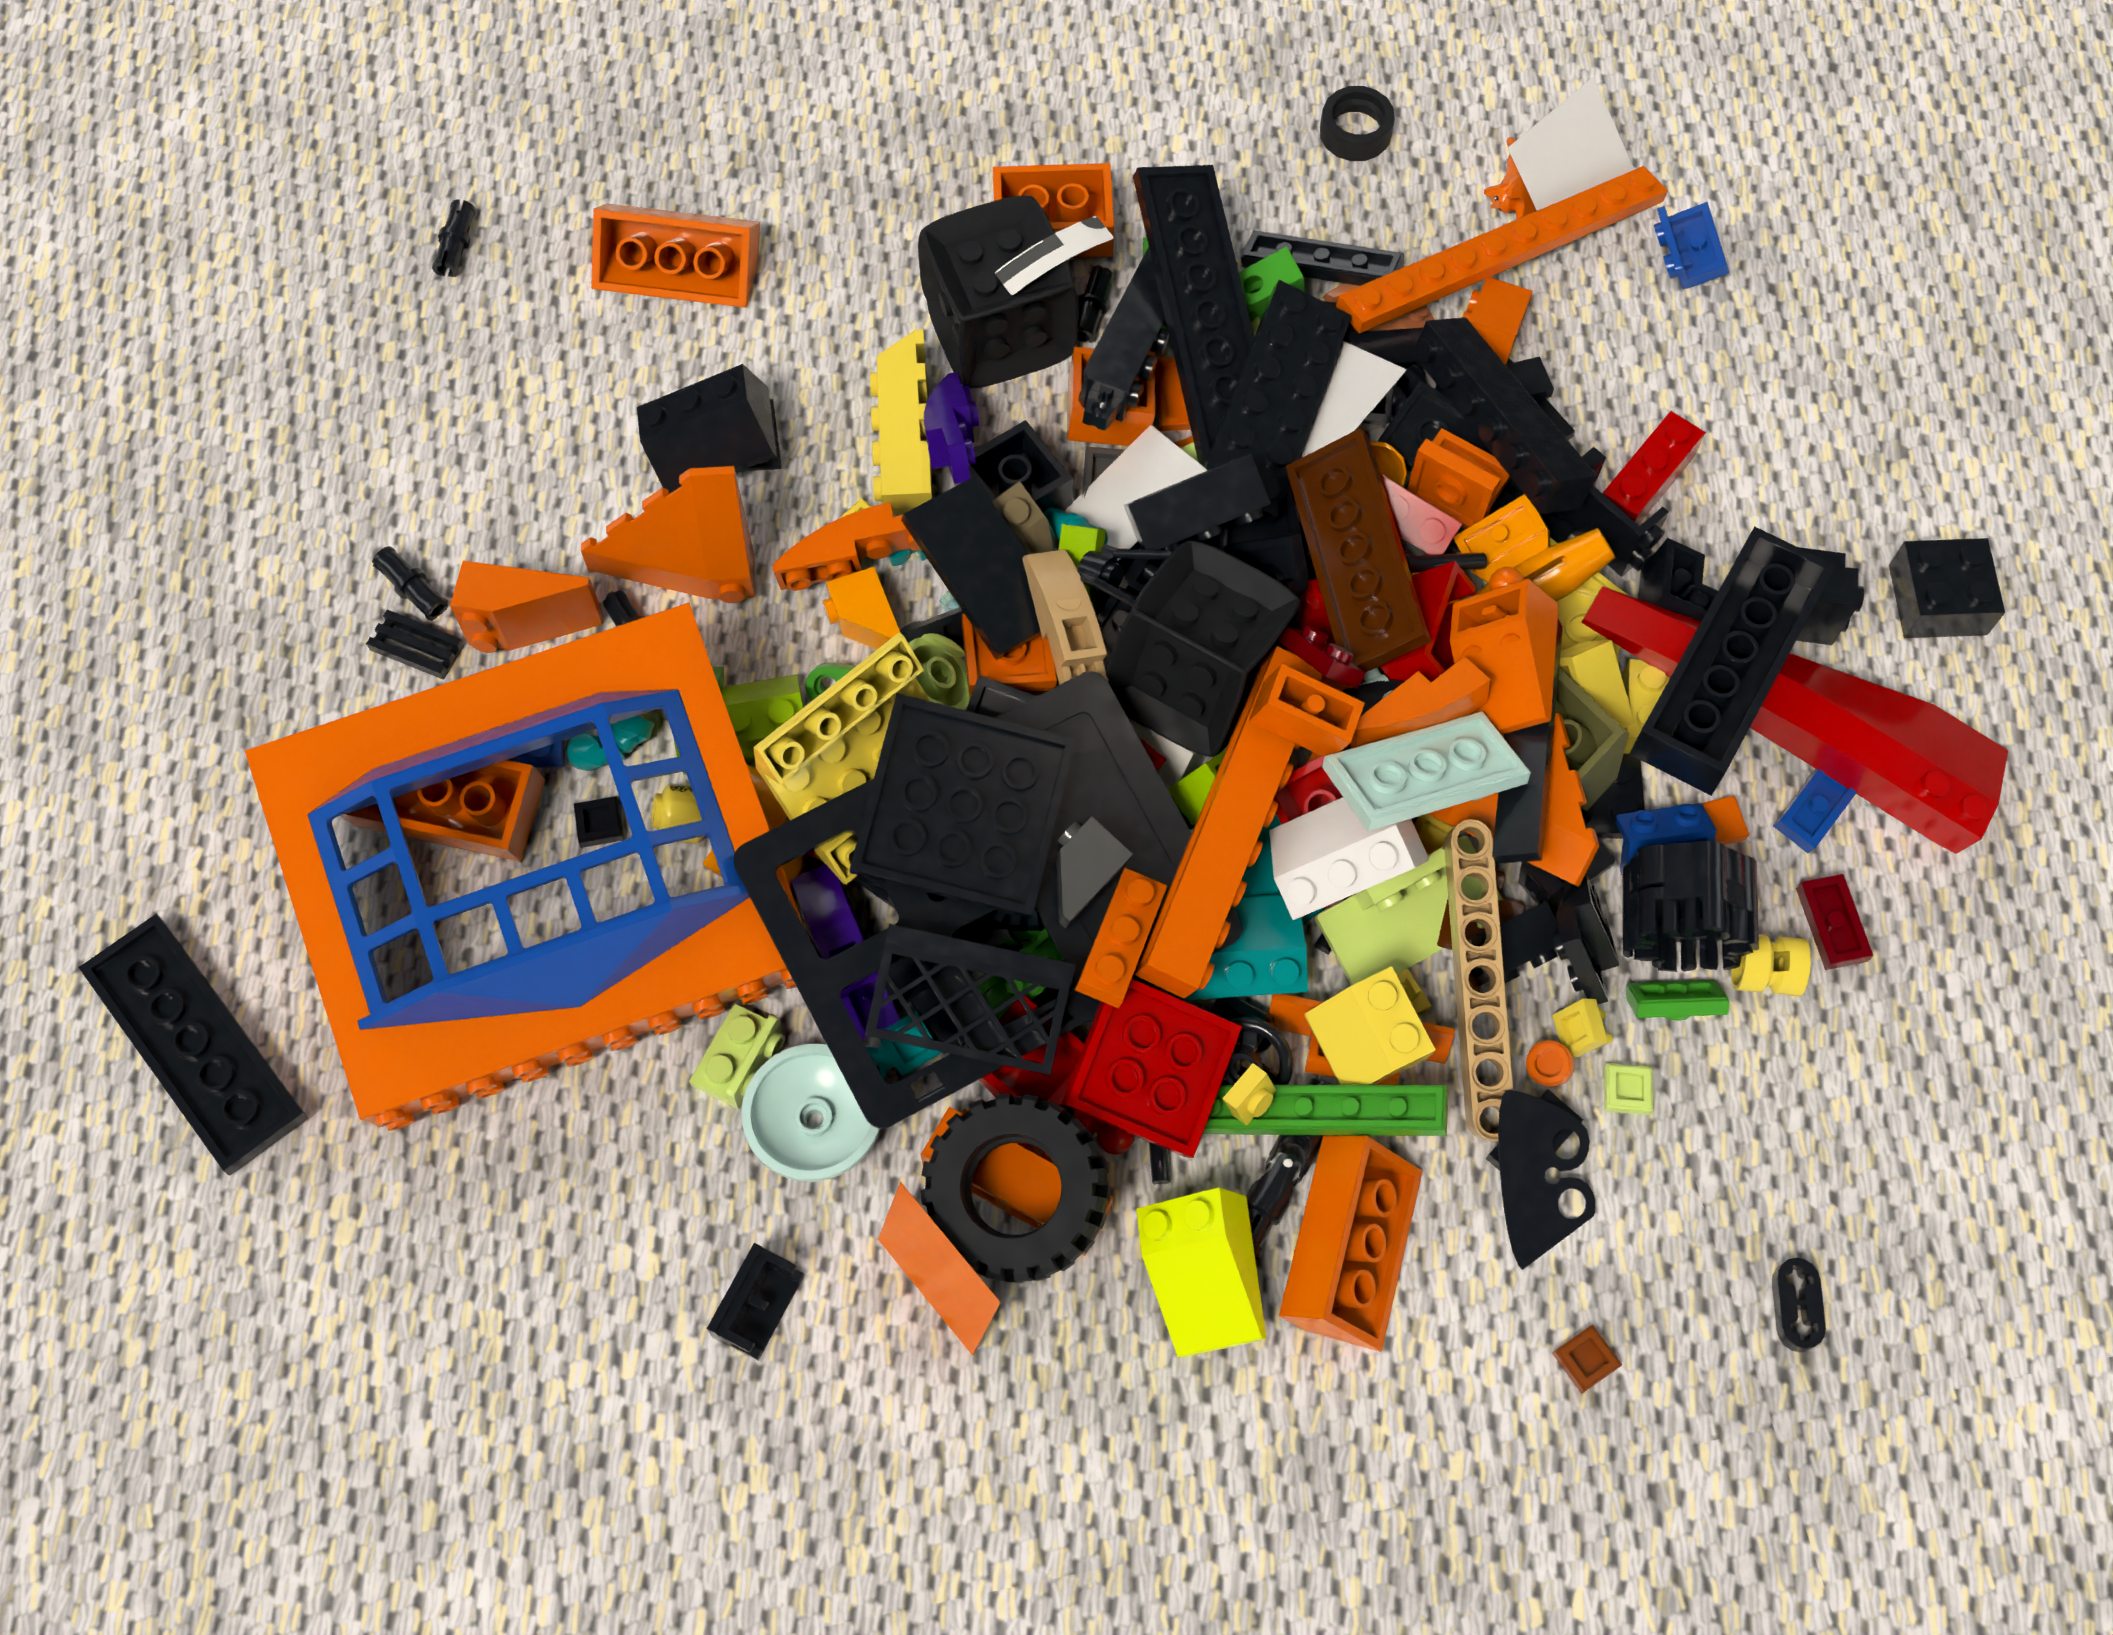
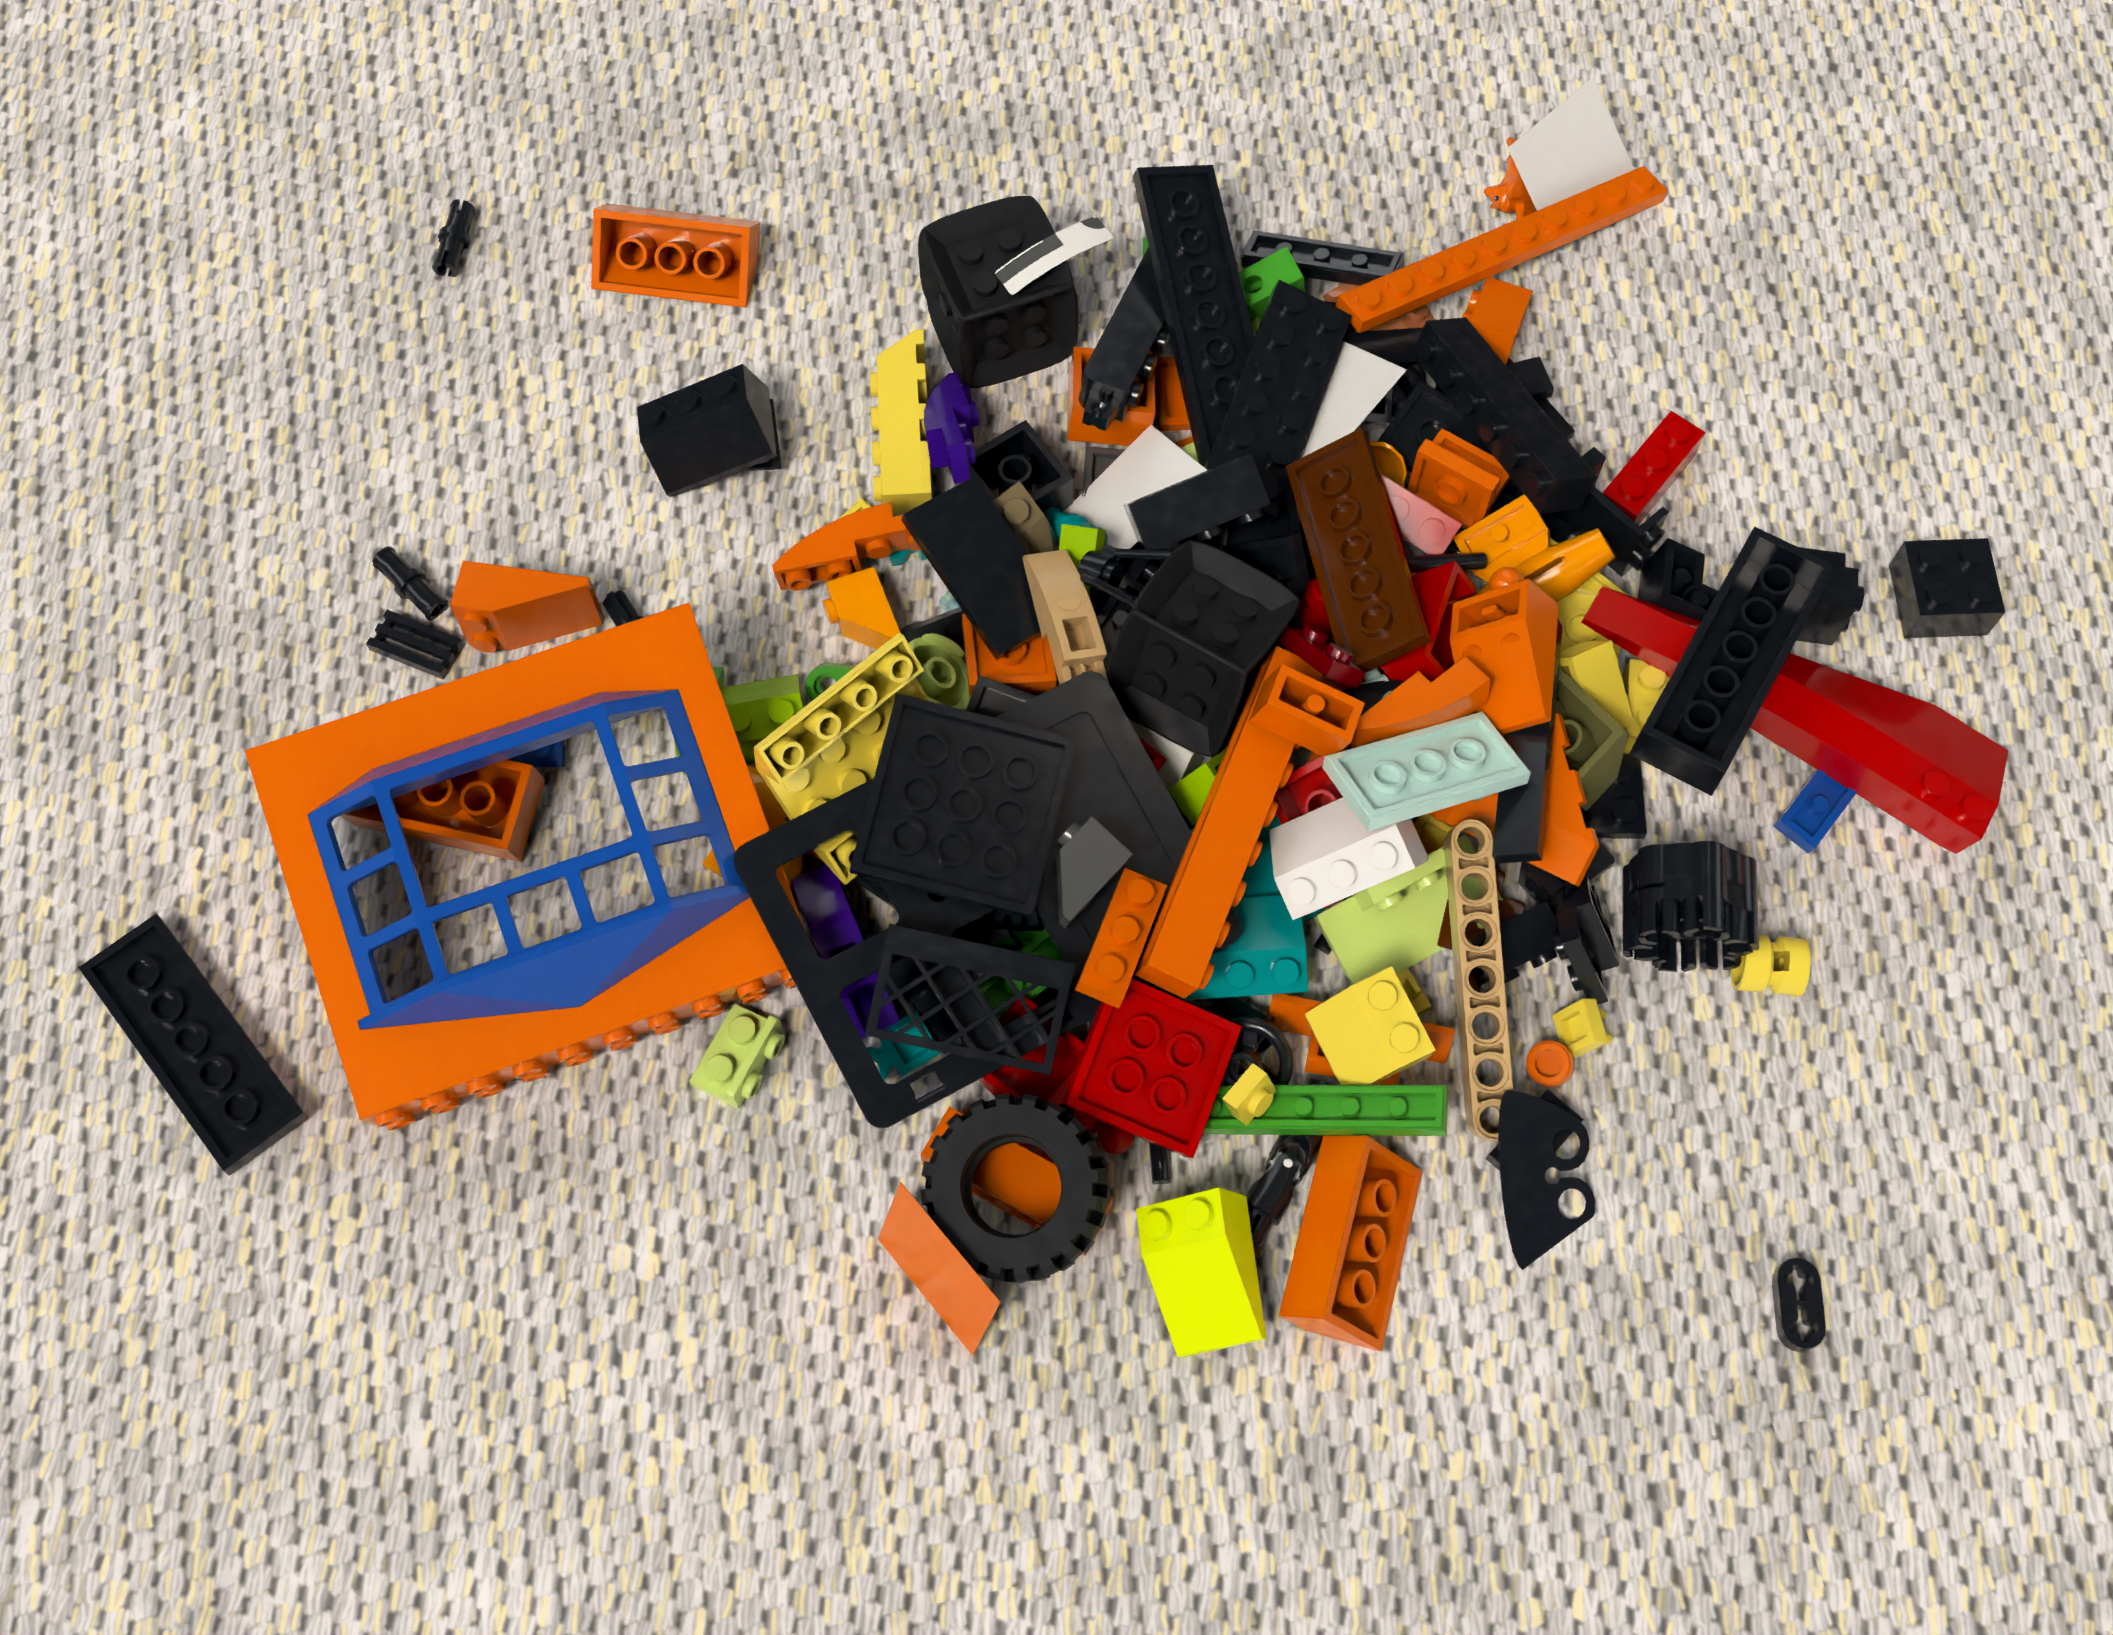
(586, 750): teal arm -> none
(598, 822): black tile -> none
(674, 808): light yellow head -> none
(683, 540): orange slope -> none
(755, 1302): black hinge -> none
(781, 1100): light aqua dish -> none
(1065, 194): orange brick -> none
(1092, 303): black axle -> none
(1356, 146): black tyre -> none
(1587, 1359): dark orange tile -> none
(1628, 1089): yellowish green tile -> none
(1663, 826): blue bracket -> none
(1677, 999): bright green plate -> none
(1693, 245): blue bracket -> none
(1727, 820): orange tile -> none
(1834, 922): dark red plate -> none

